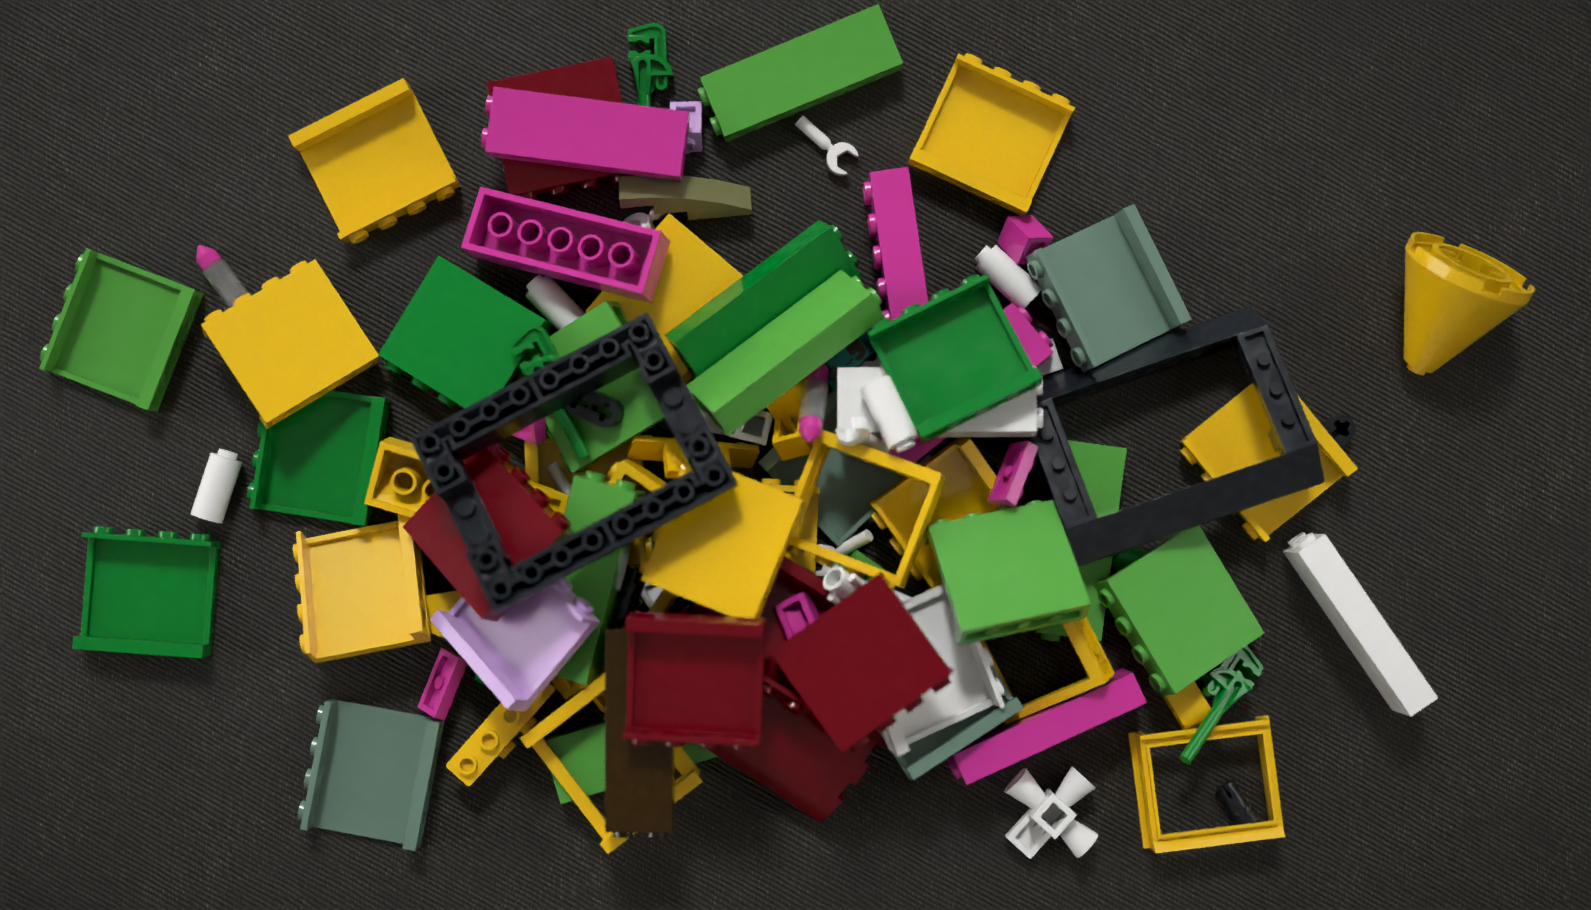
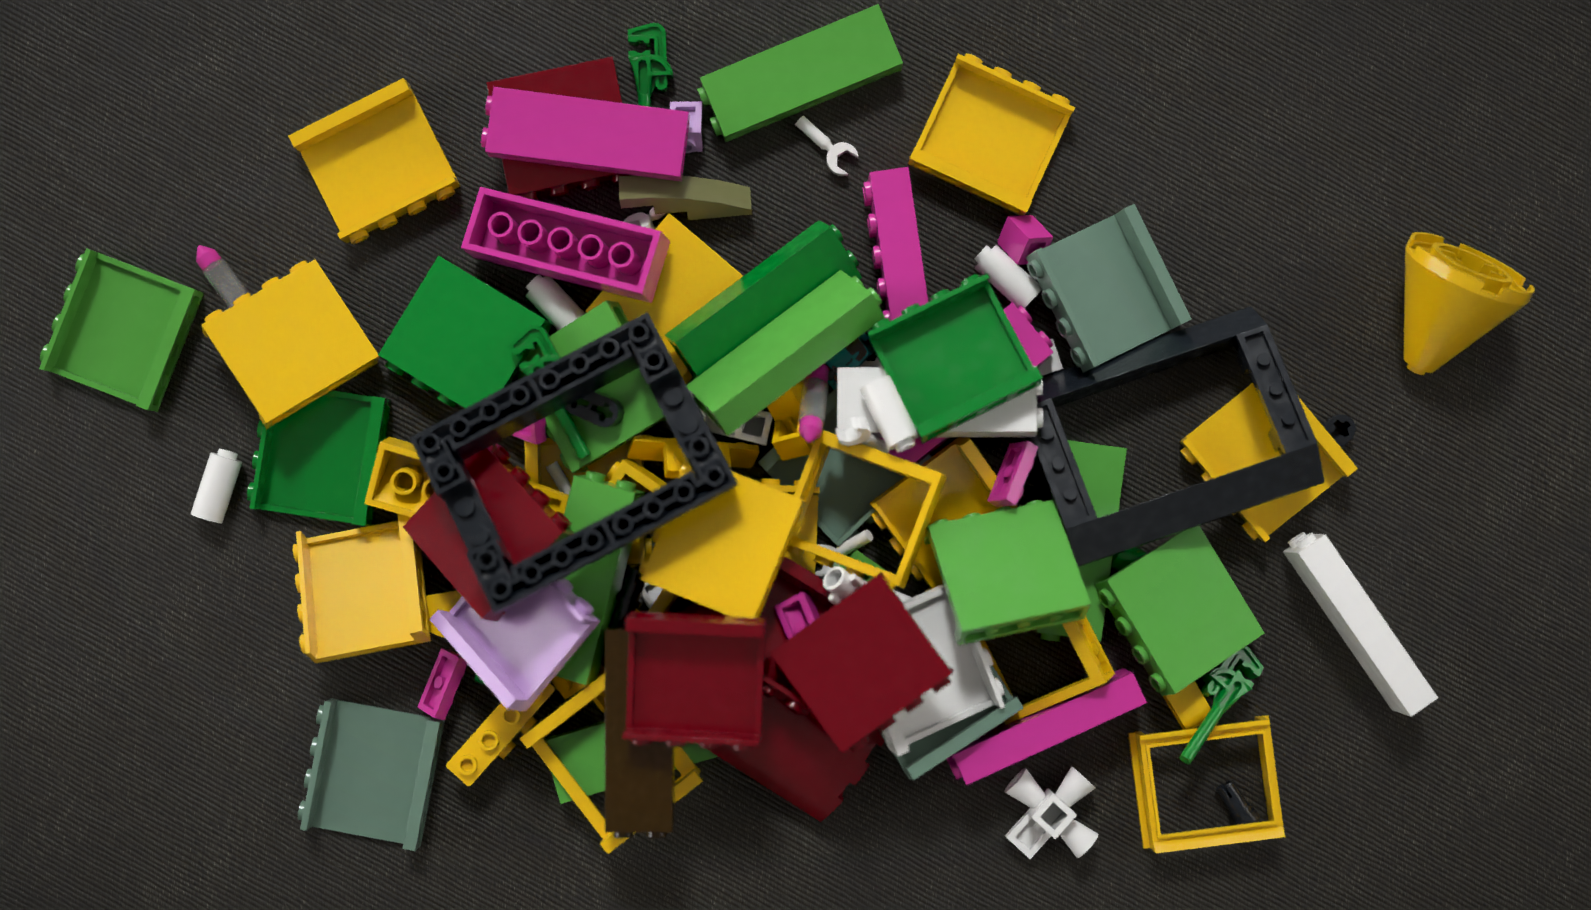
(149, 593): green panel -> none

